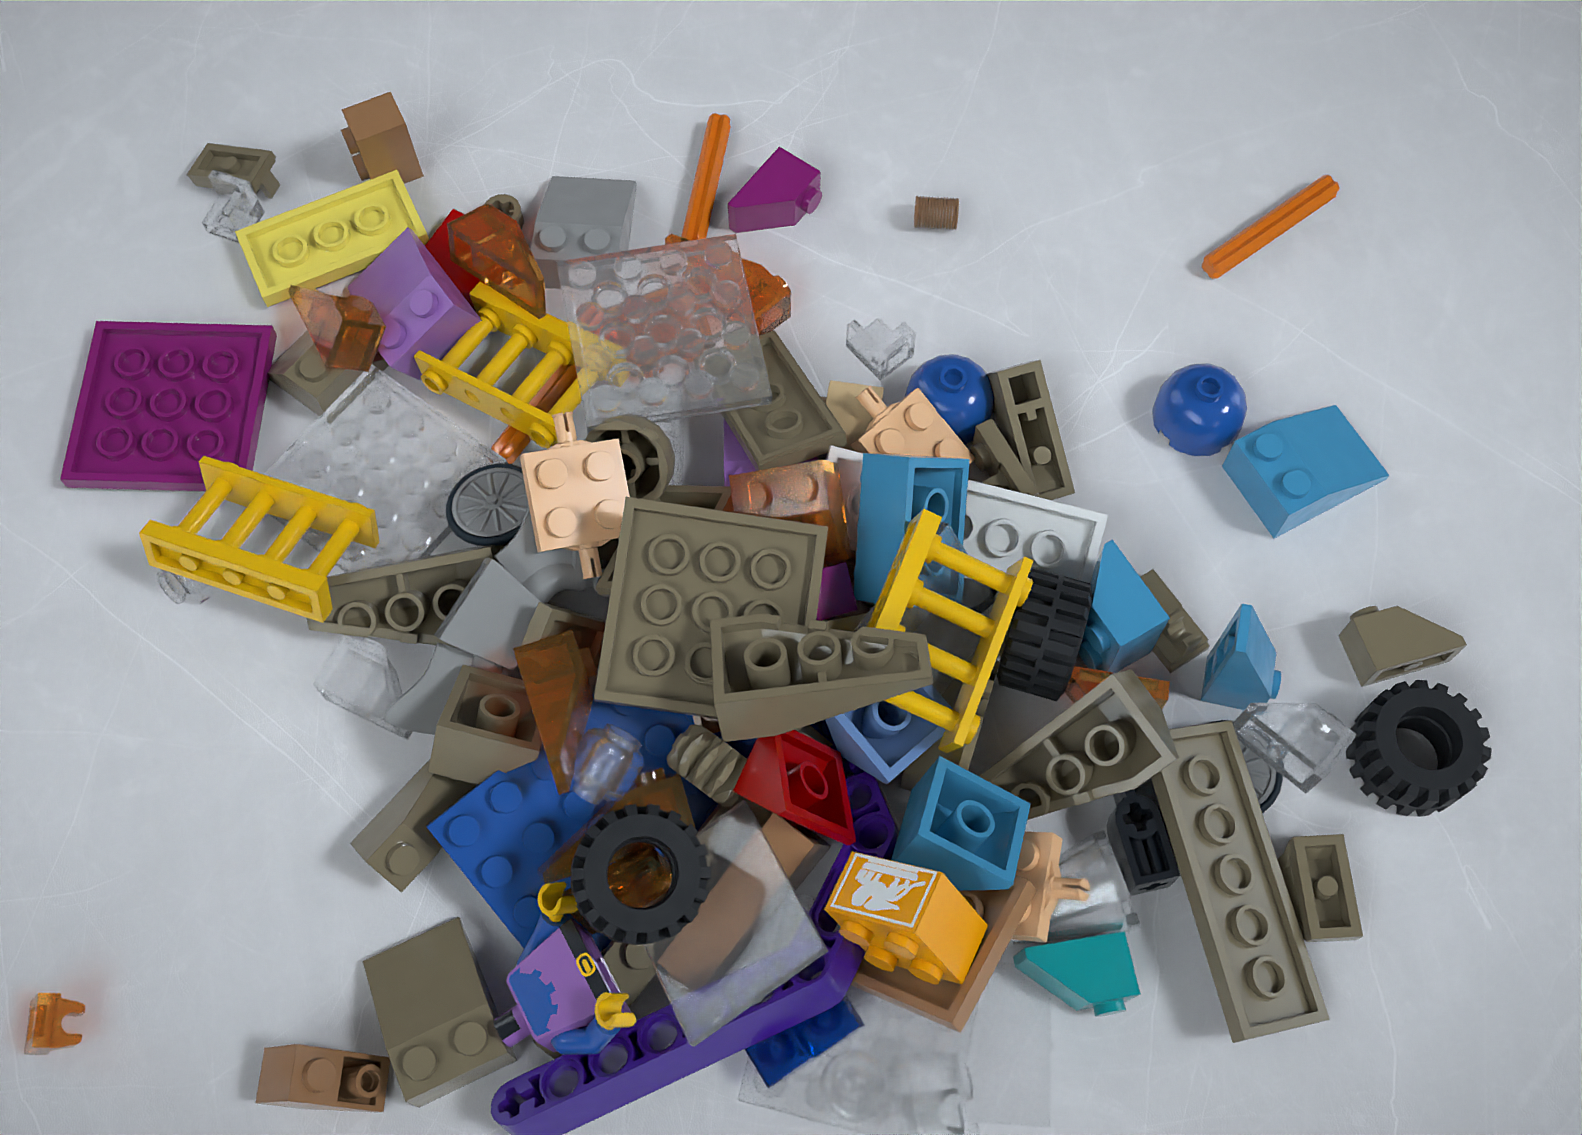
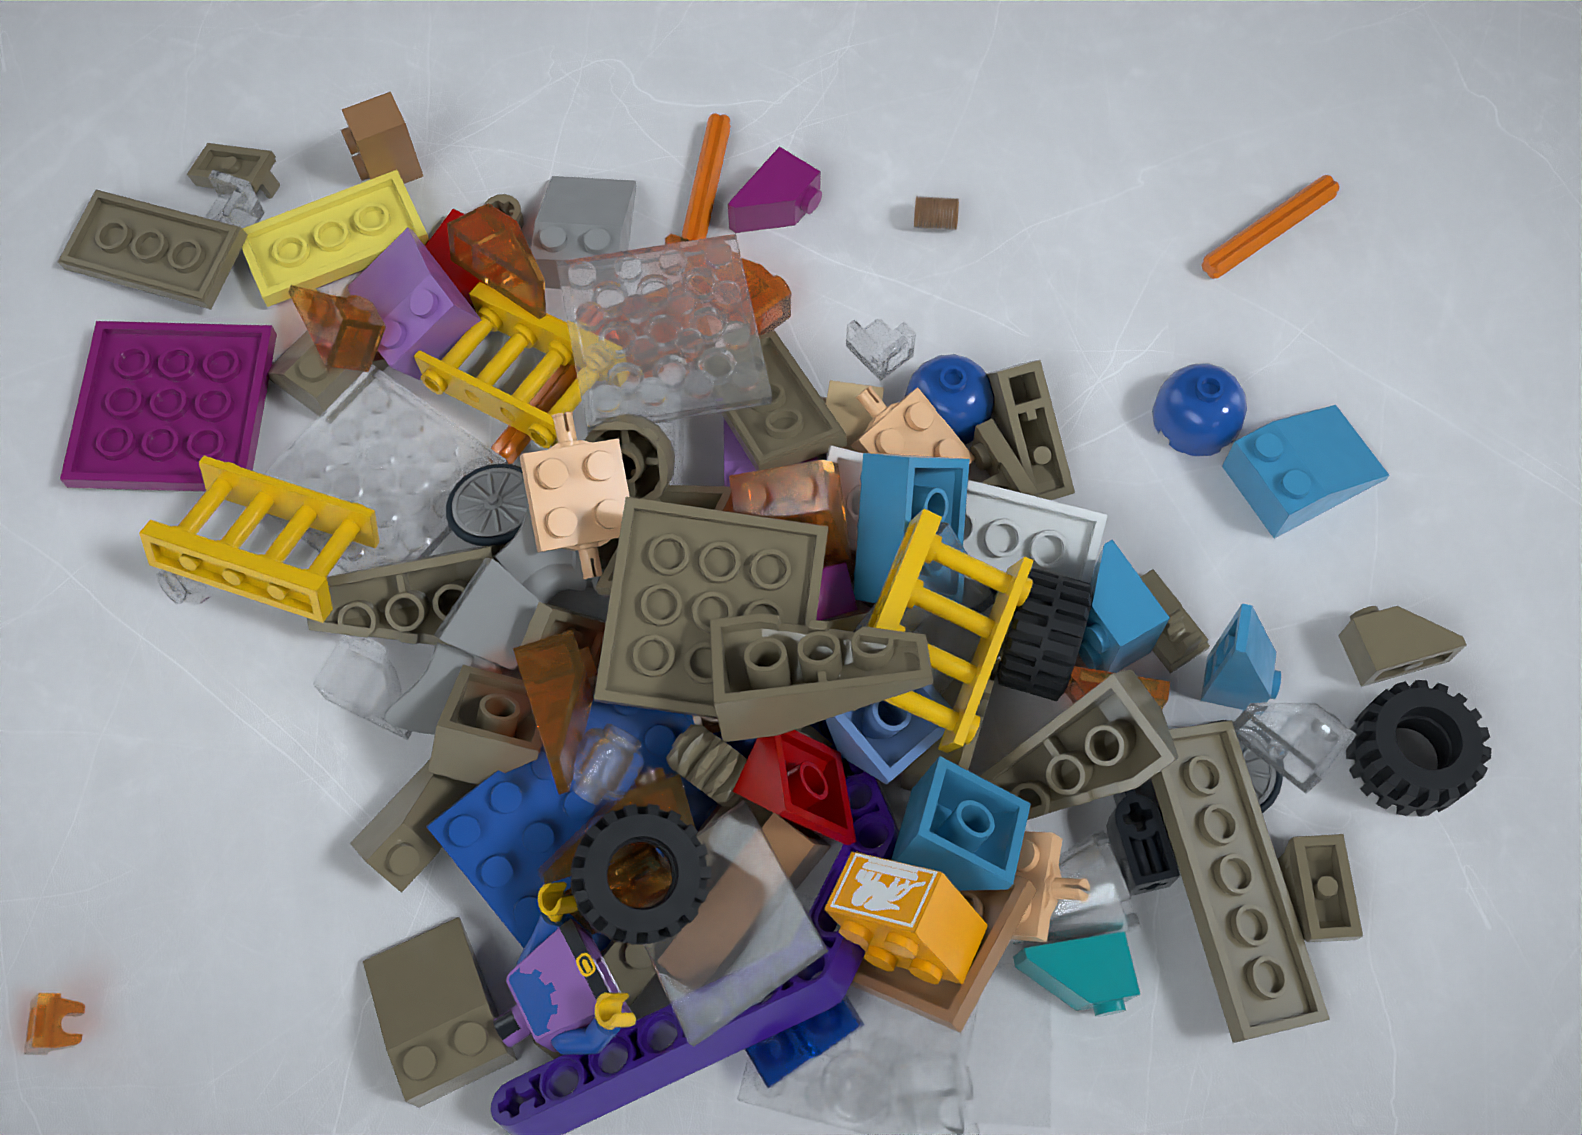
(153, 249): none -> dark tan tile
(322, 1079): medium nougat slope -> none

